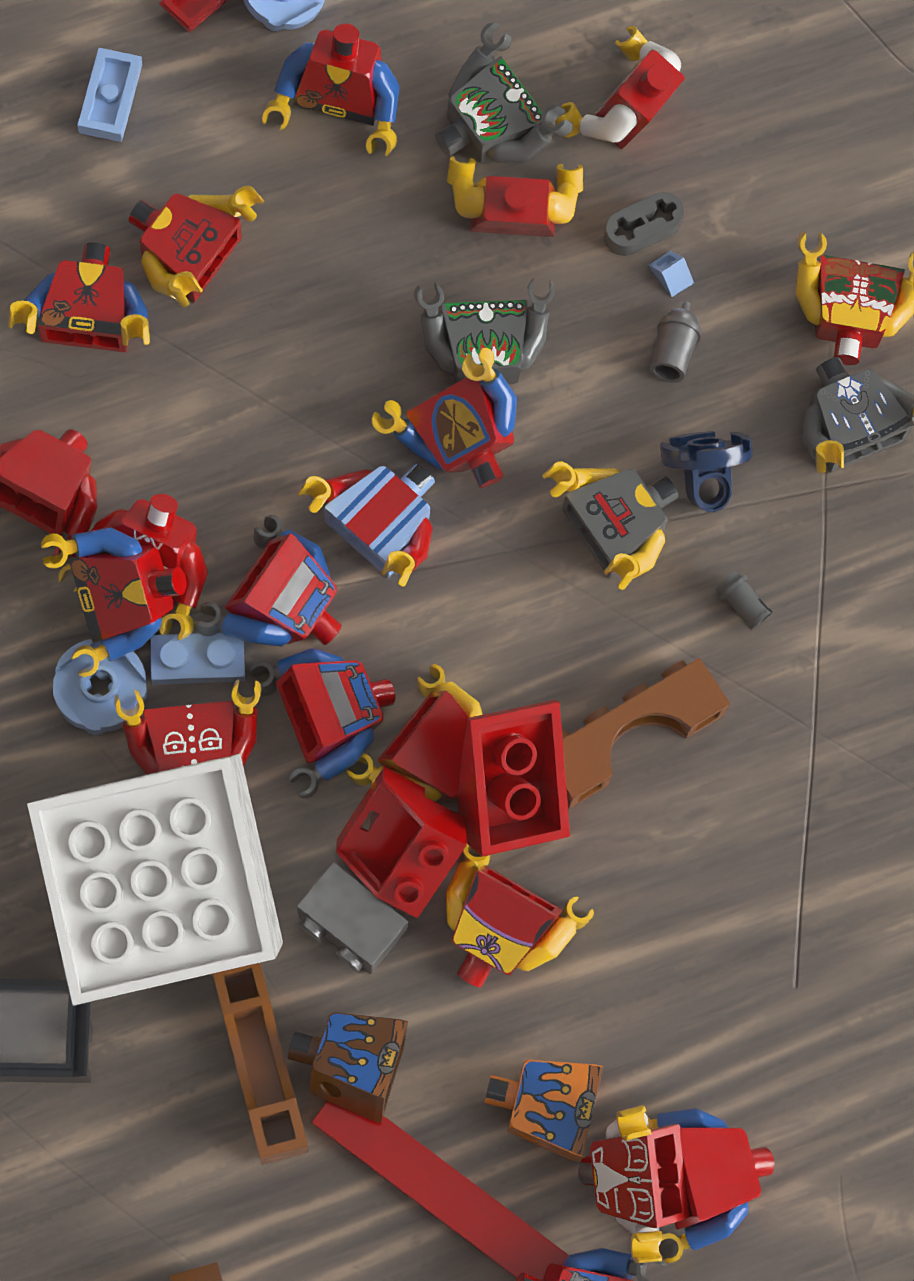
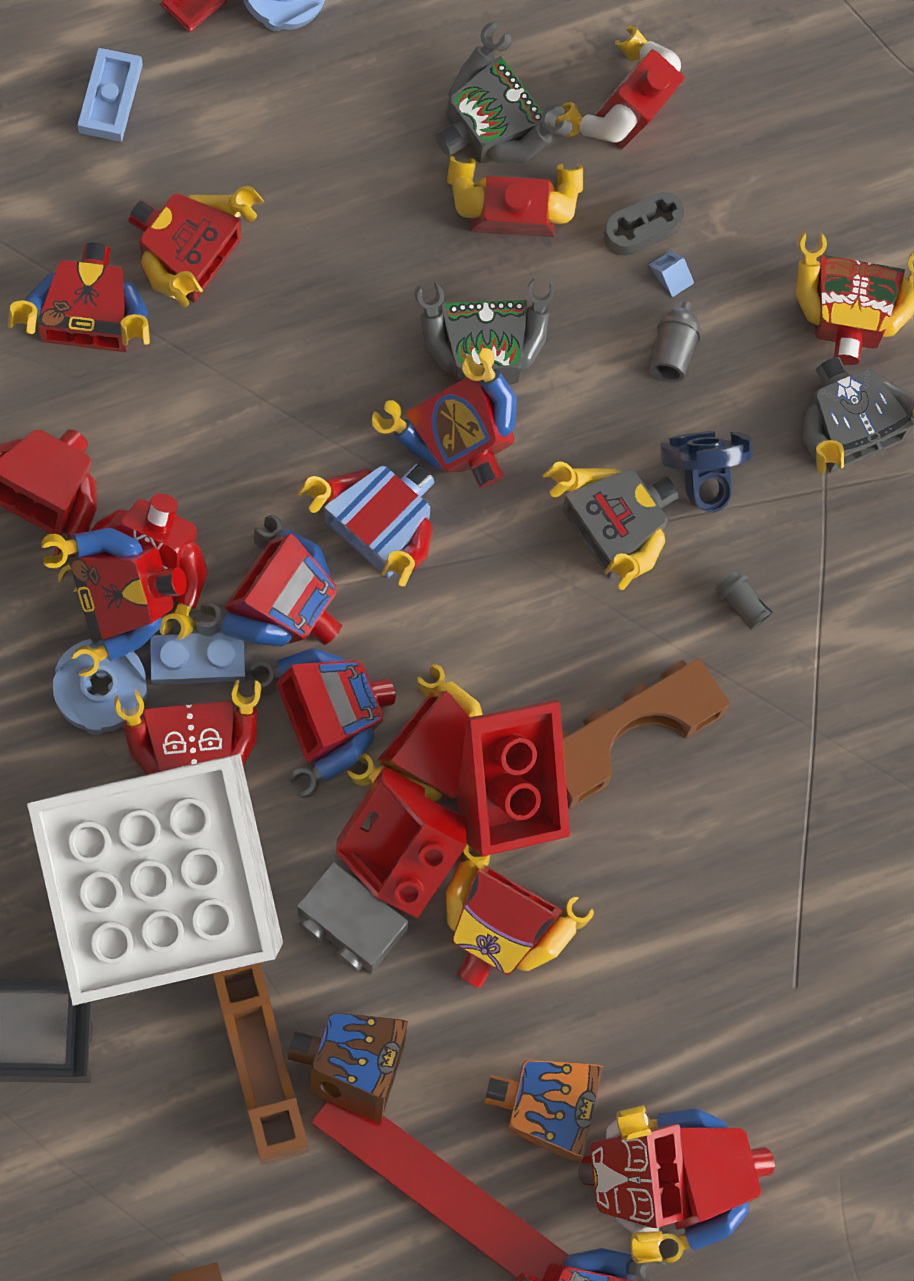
(340, 79): torso -> none

